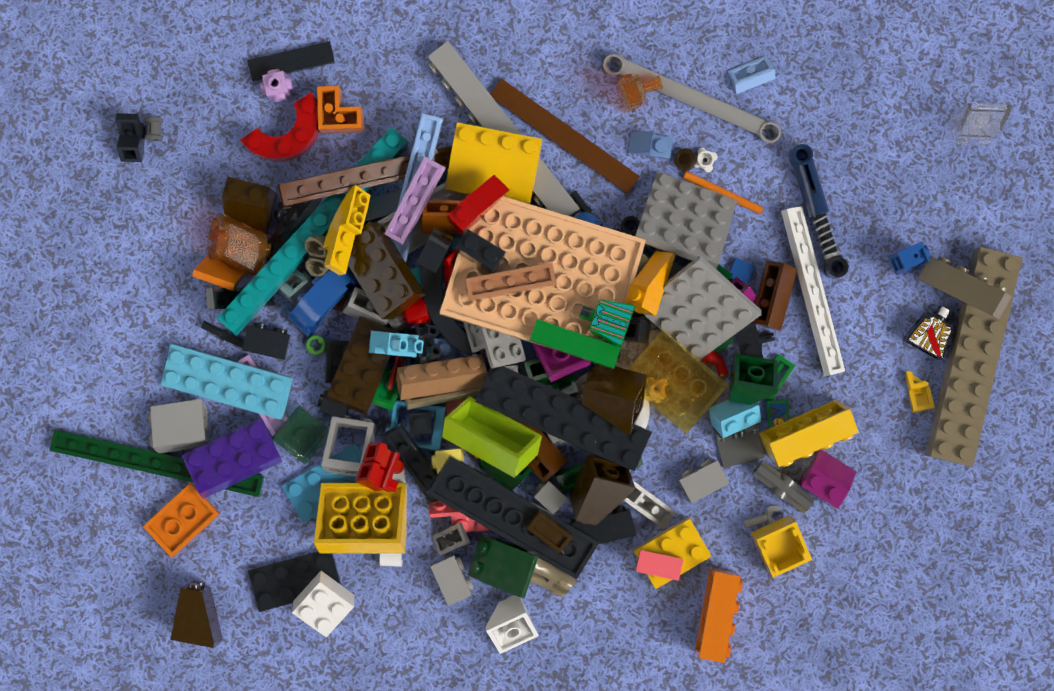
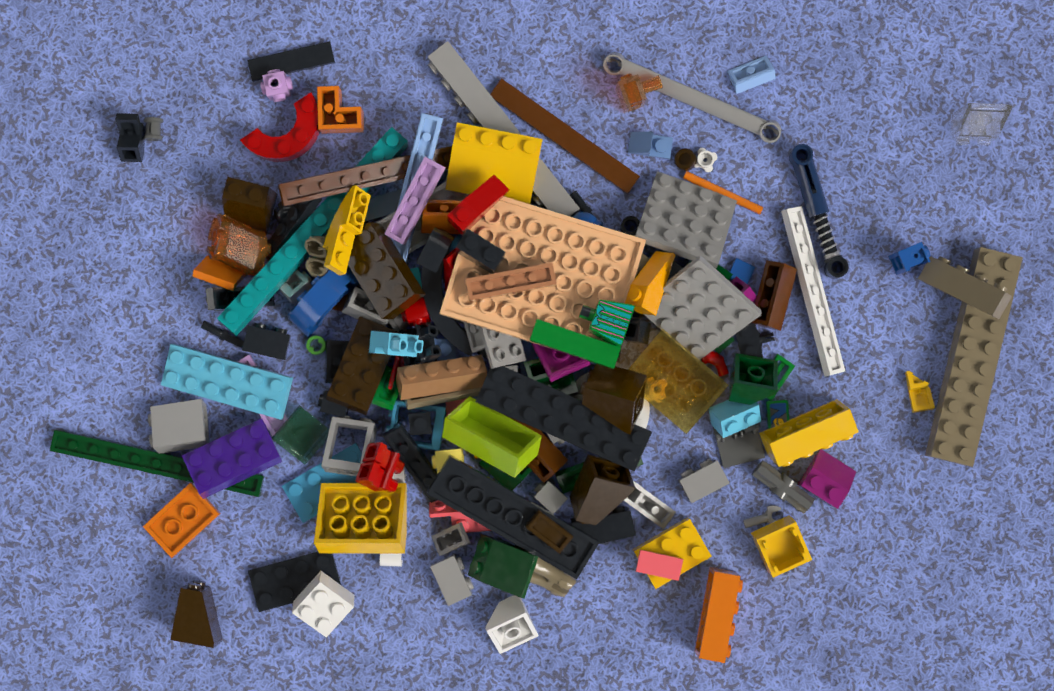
(931, 333): torso -> none

